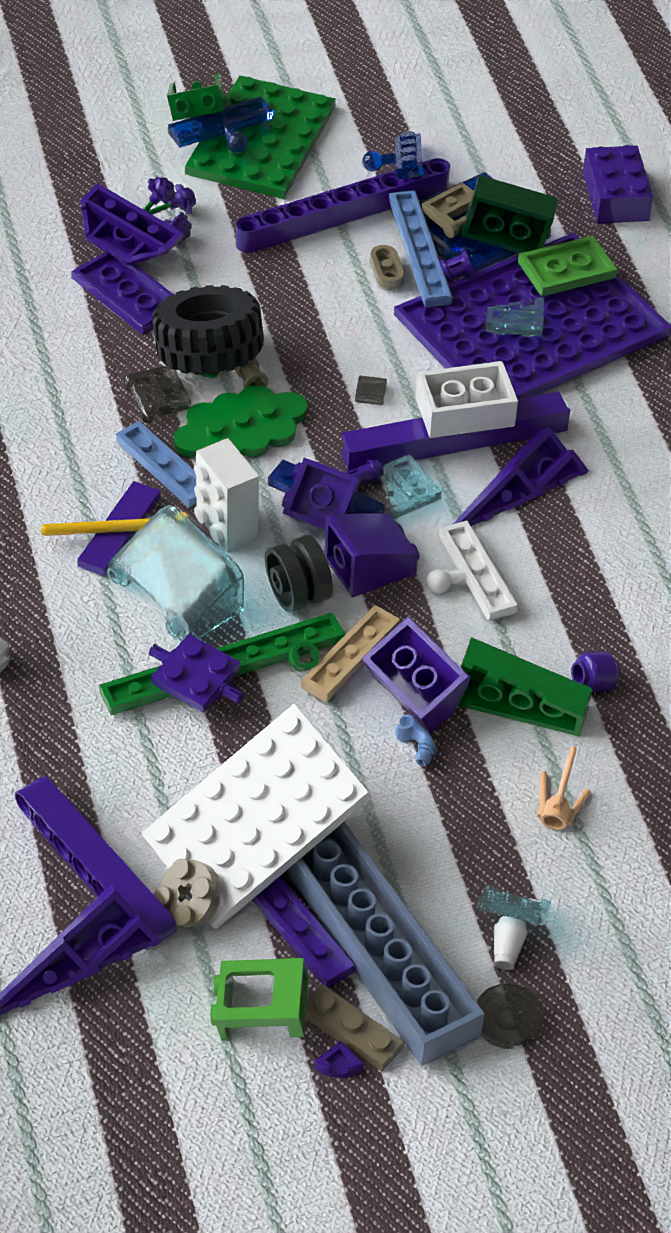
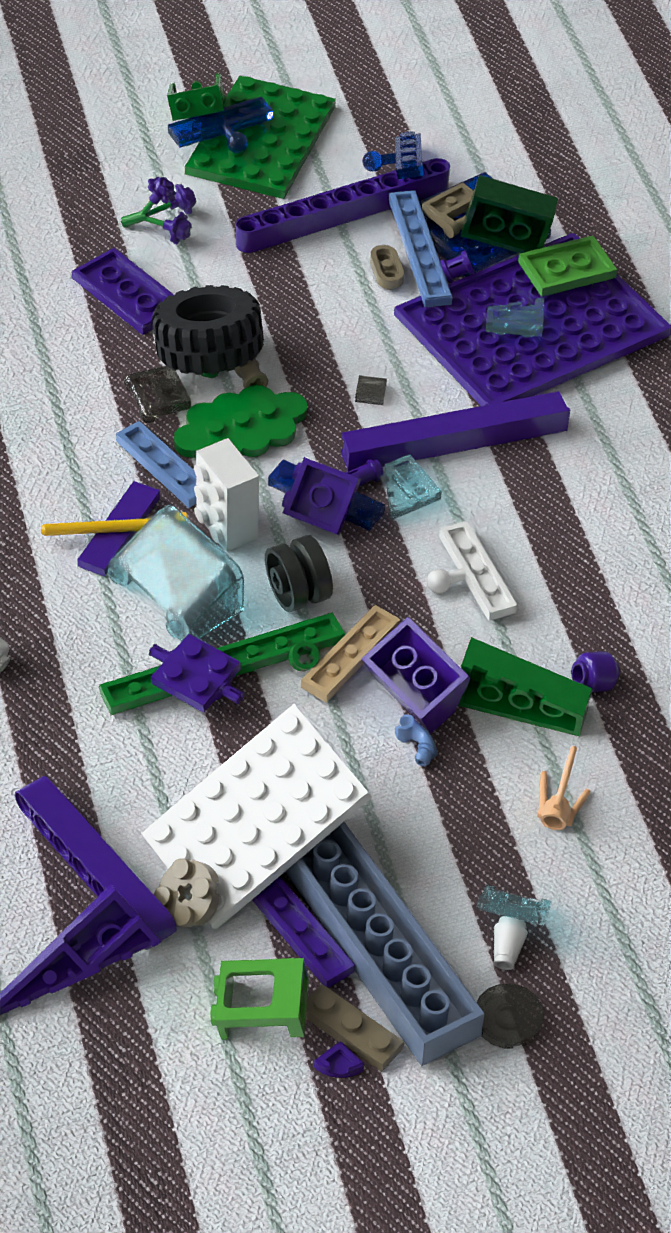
(125, 228): dark purple wedge -> none
(368, 551): dark purple slope -> none
(466, 399): white brick -> none
(530, 473): dark purple wedge -> none
(617, 184): dark purple brick -> none

